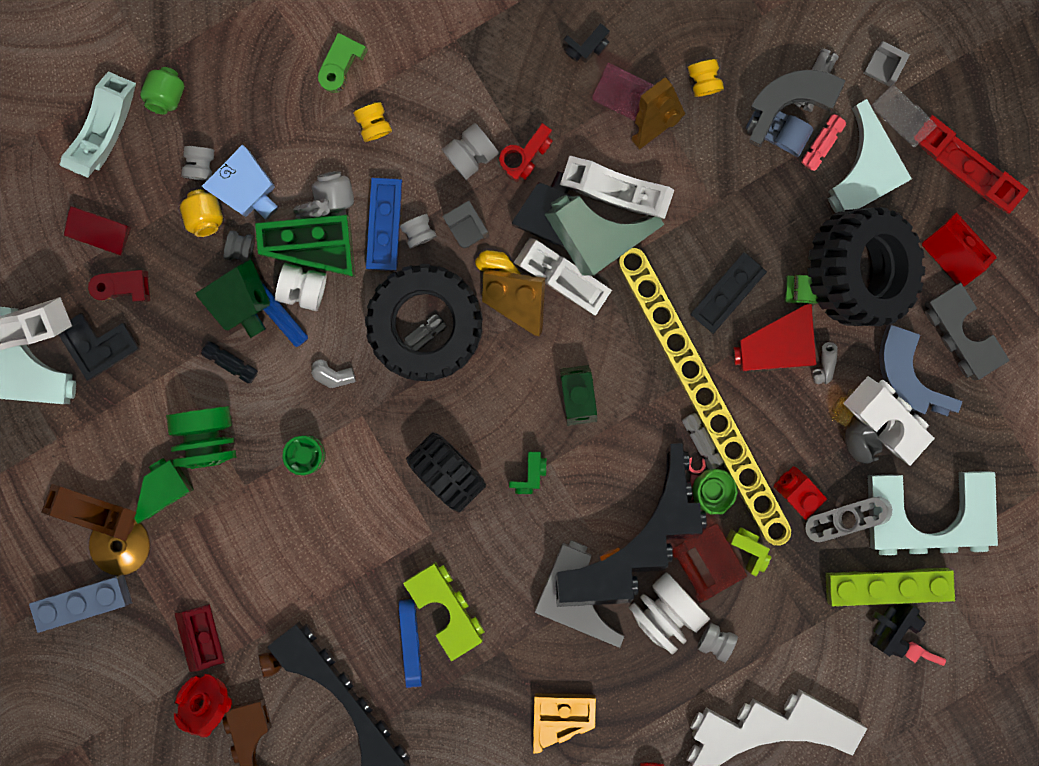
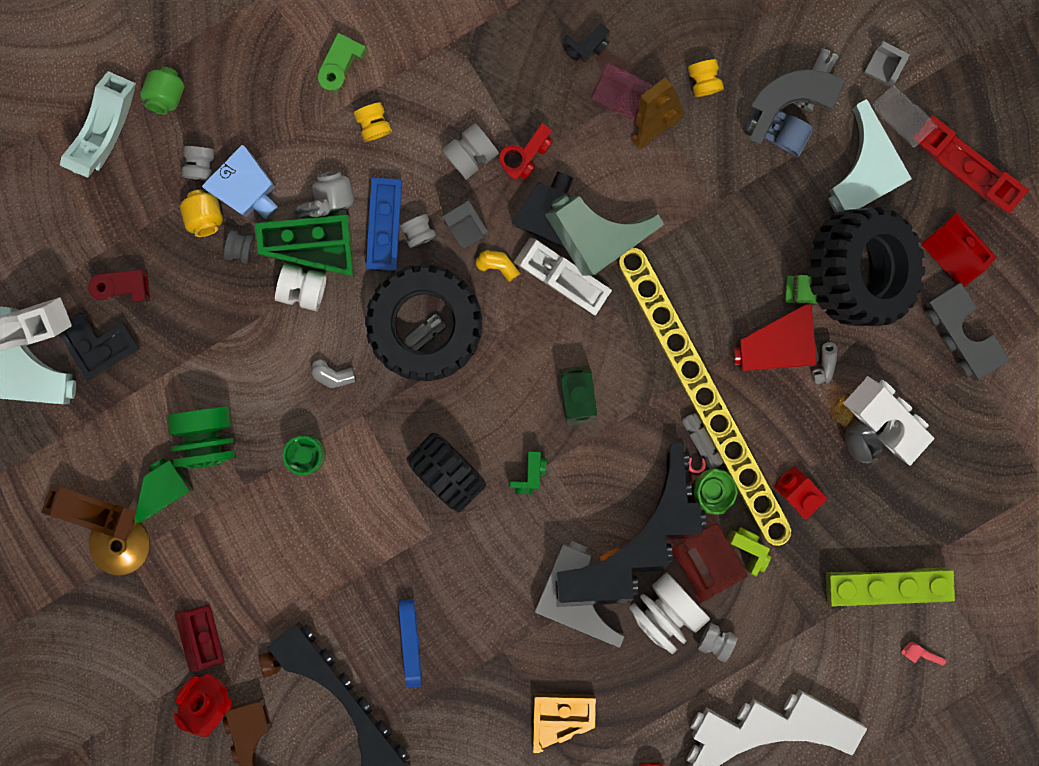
(80, 603): sand blue arch -> none
(96, 230): dark red slope -> none
(229, 362): black axle -> none
(237, 299): dark green torso -> none
(285, 321): blue axle -> none
(433, 586): lime arch -> none
(516, 297): pearl gold wing -> none
(616, 189): white arch -> none
(728, 292): black hinge -> none
(823, 142): coral axle -> none
(831, 533): light grey beam -> none
(893, 626): black hips -> none
(897, 370): sand blue arch -> none
(972, 528): light aqua arch -> none

